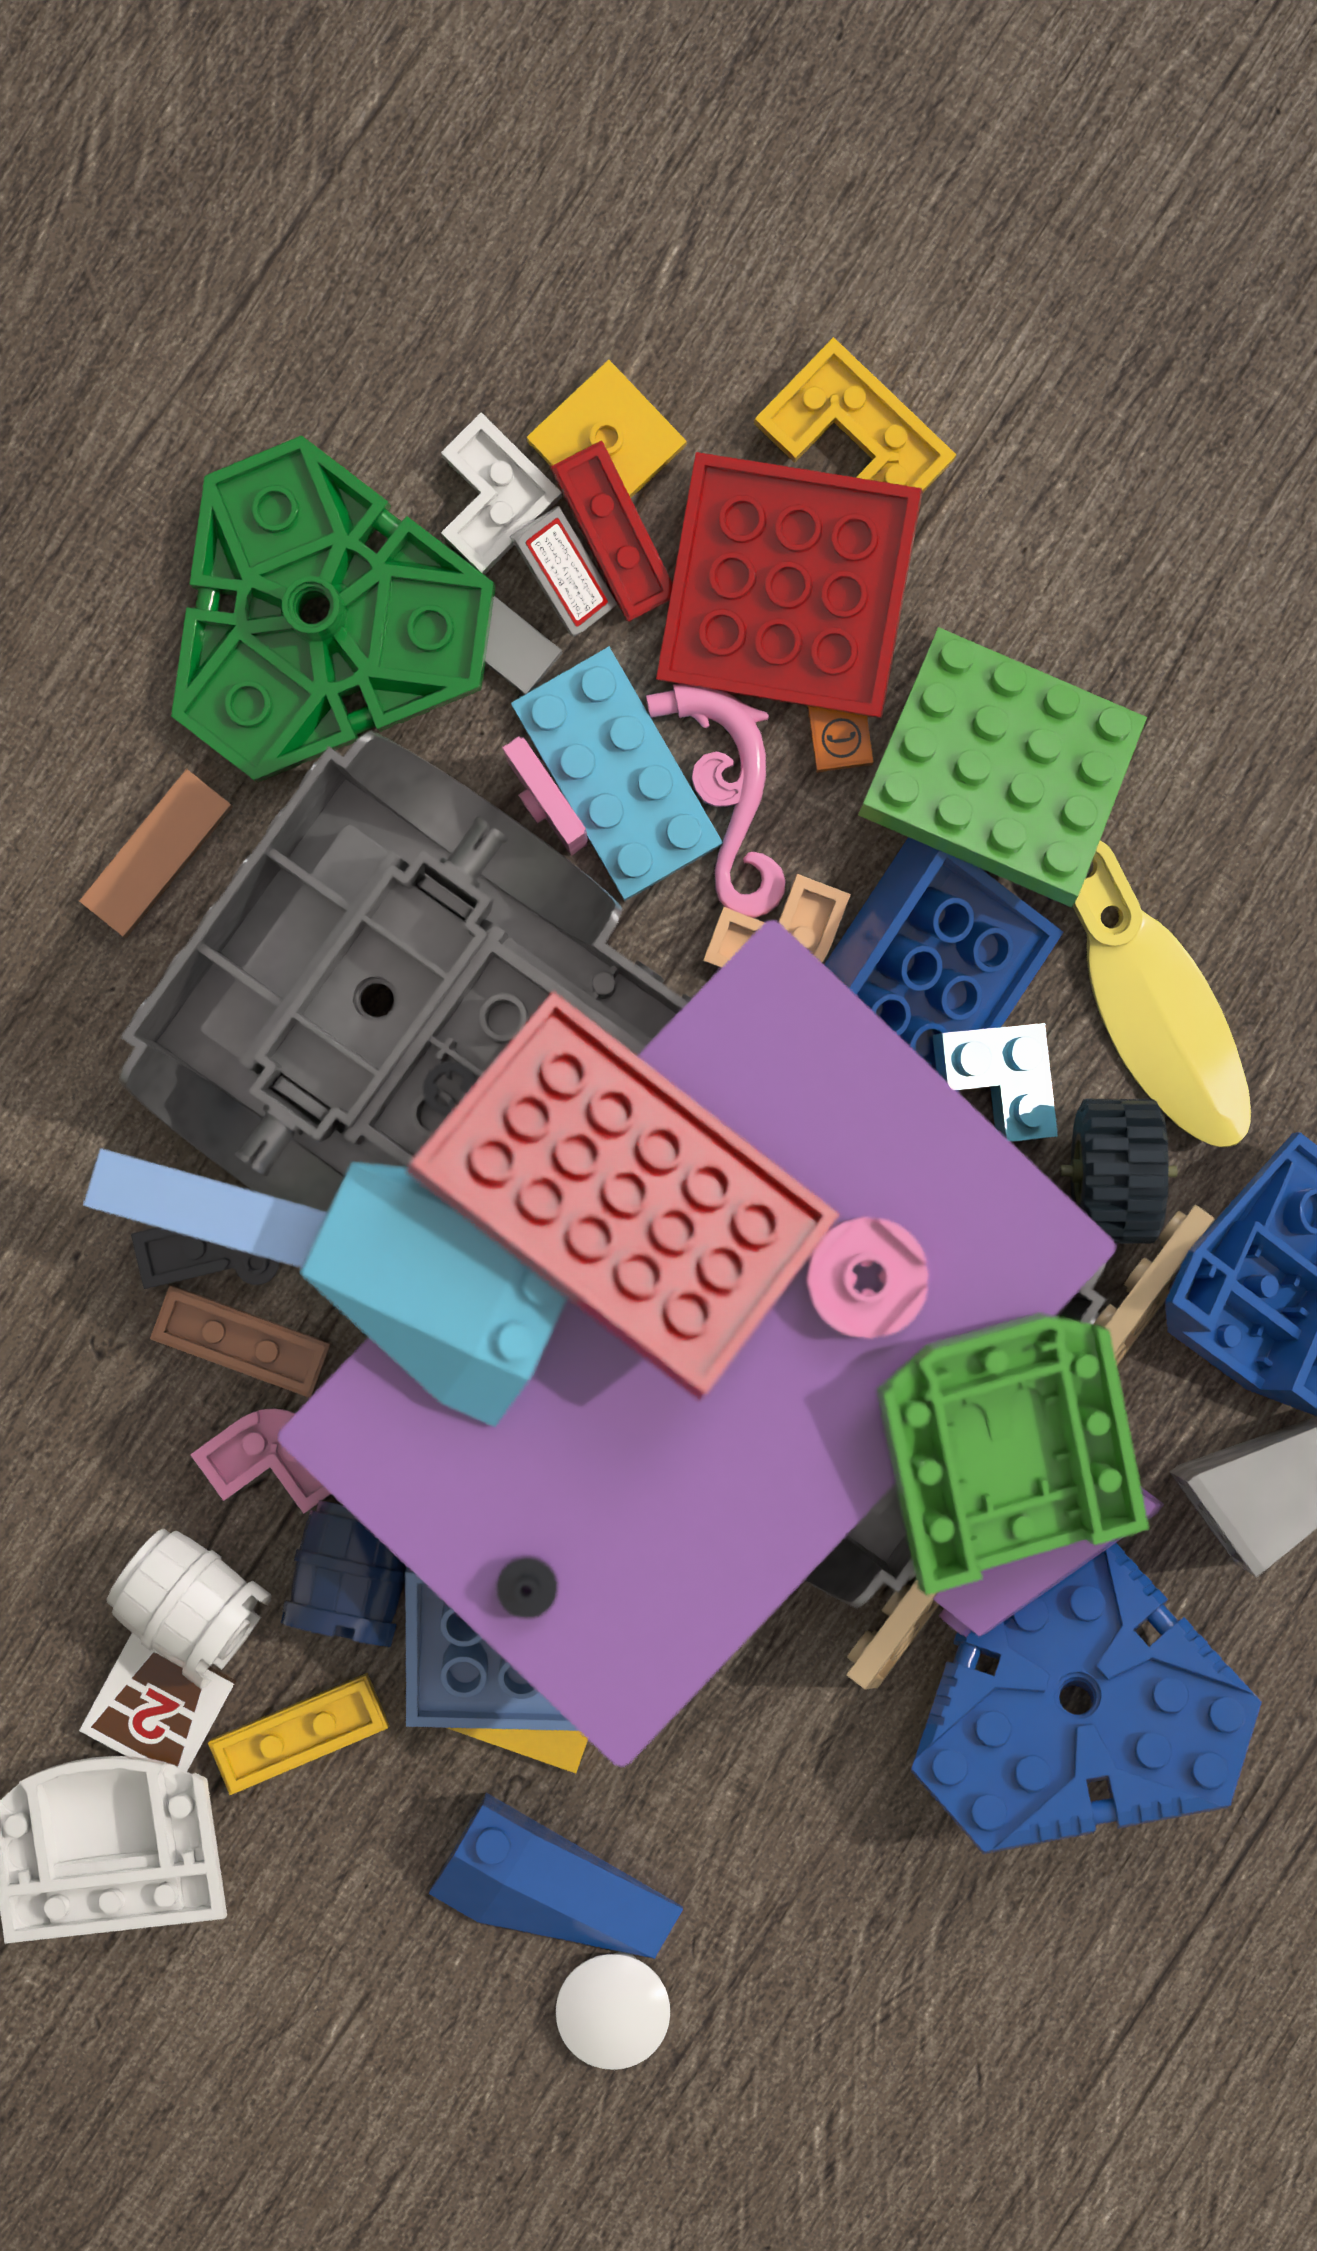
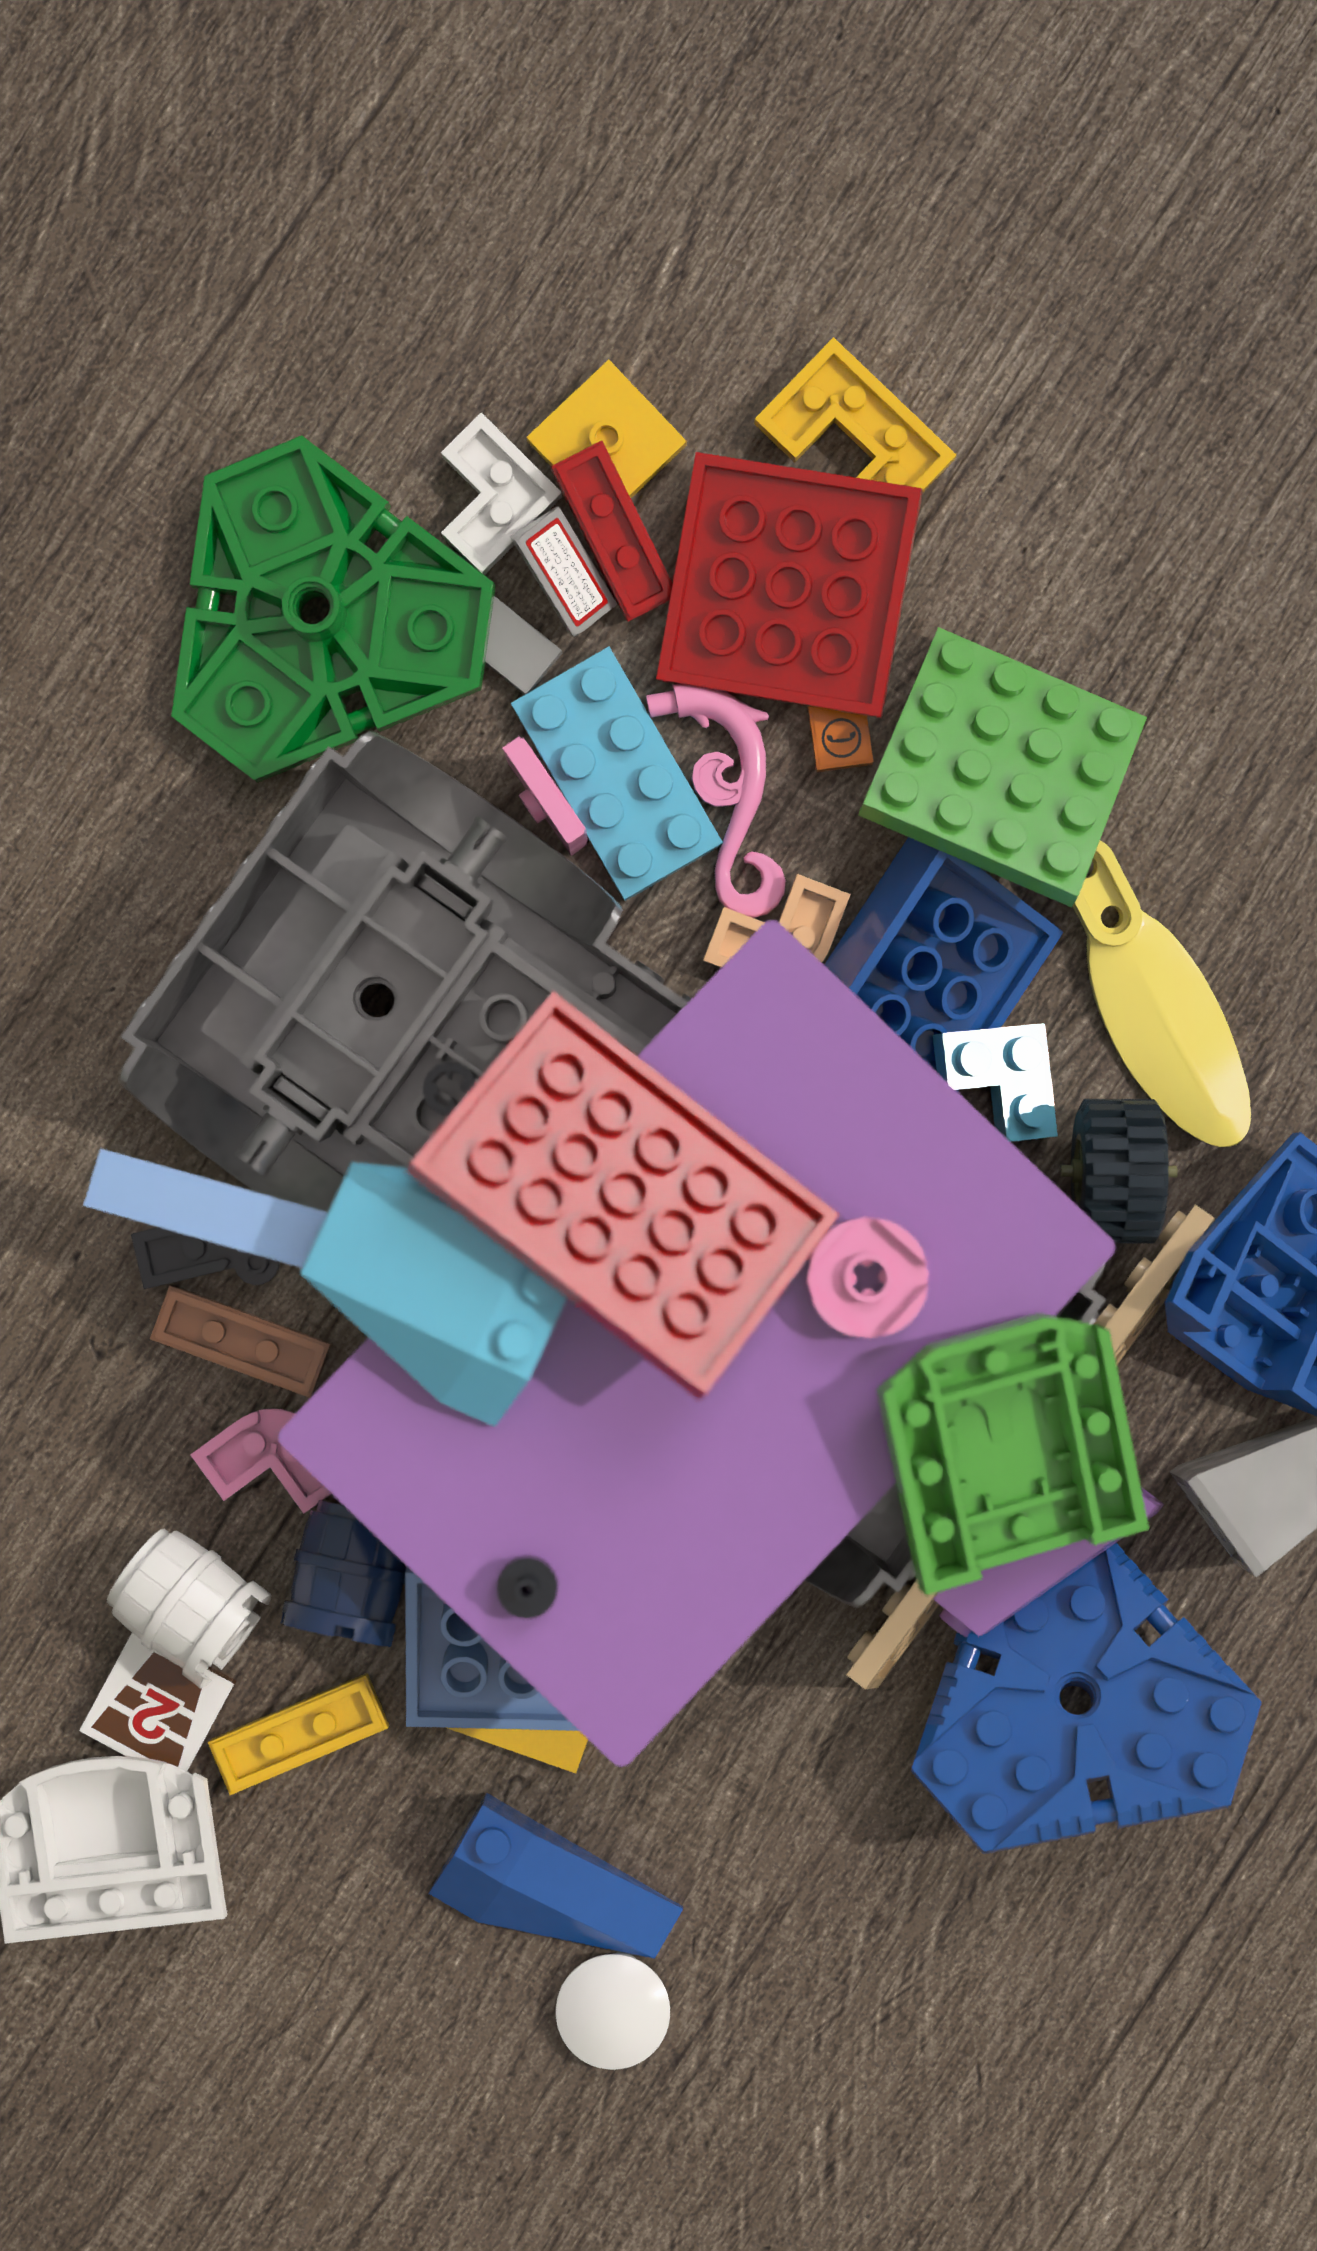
(156, 853): nougat tile -> none

